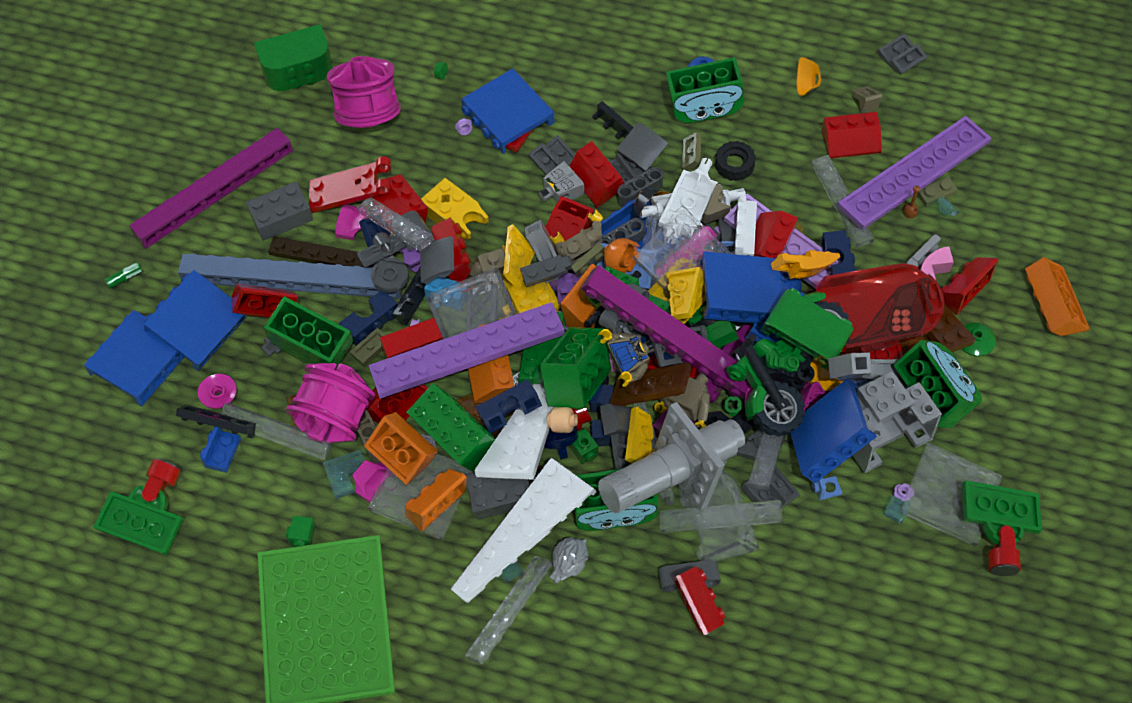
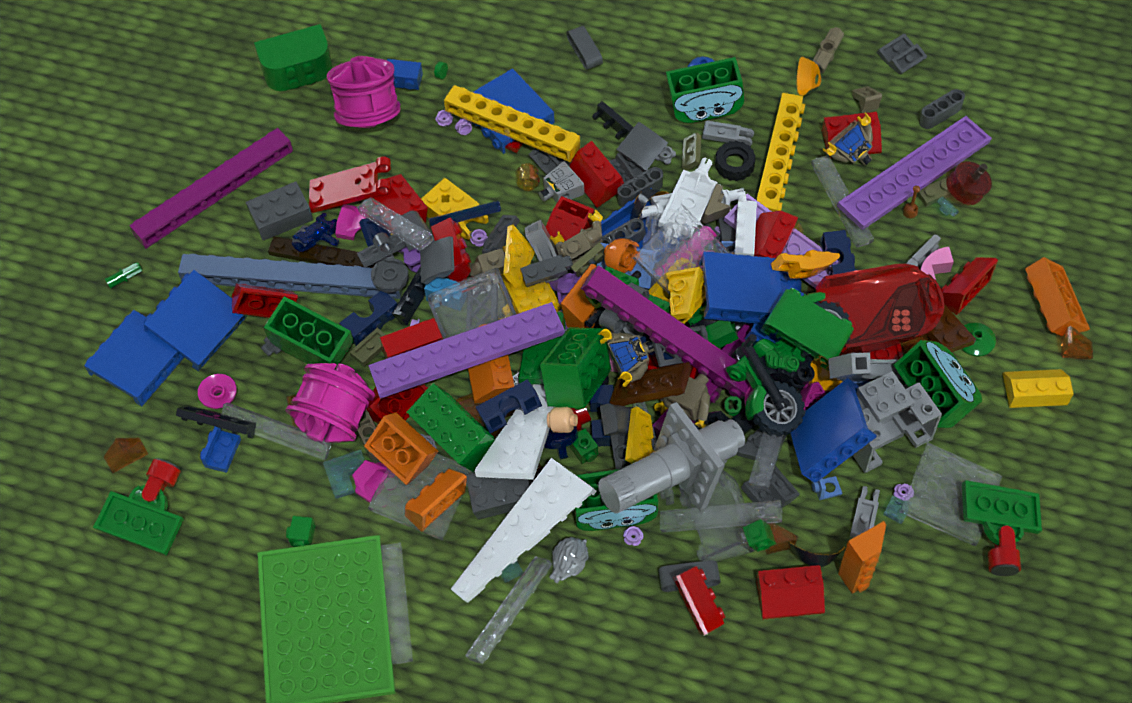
(124, 452): none -> clear orange slope
(320, 230): none -> clear blue piece
(397, 603): none -> clear plate
(407, 74): none -> blue brick
(444, 115): none -> lavender plate
(468, 213): none -> clear blue axle
(476, 234): none -> lavender plate
(499, 234): none -> dark grey hinge
(512, 123): none -> yellow brick
(527, 177): none -> clear yellow head
(584, 47): none -> dark grey beam
(633, 531): none -> lavender plate
(670, 154): none -> light grey plate
(727, 132): none -> light grey hinge
(759, 535): none -> green brick
(779, 151): none -> yellow brick
(781, 537): none -> clear orange slope
(791, 592): none -> red slope
(811, 558): none -> black piece
(828, 48): none -> dark tan piece
(853, 142): none -> torso
(861, 558): none -> orange slope
(865, 513): none -> light grey hinge
(941, 109): none -> dark grey beam
(969, 182): none -> clear red wheel
(1038, 388): none -> yellow slope
(1076, 345): none -> clear orange slope

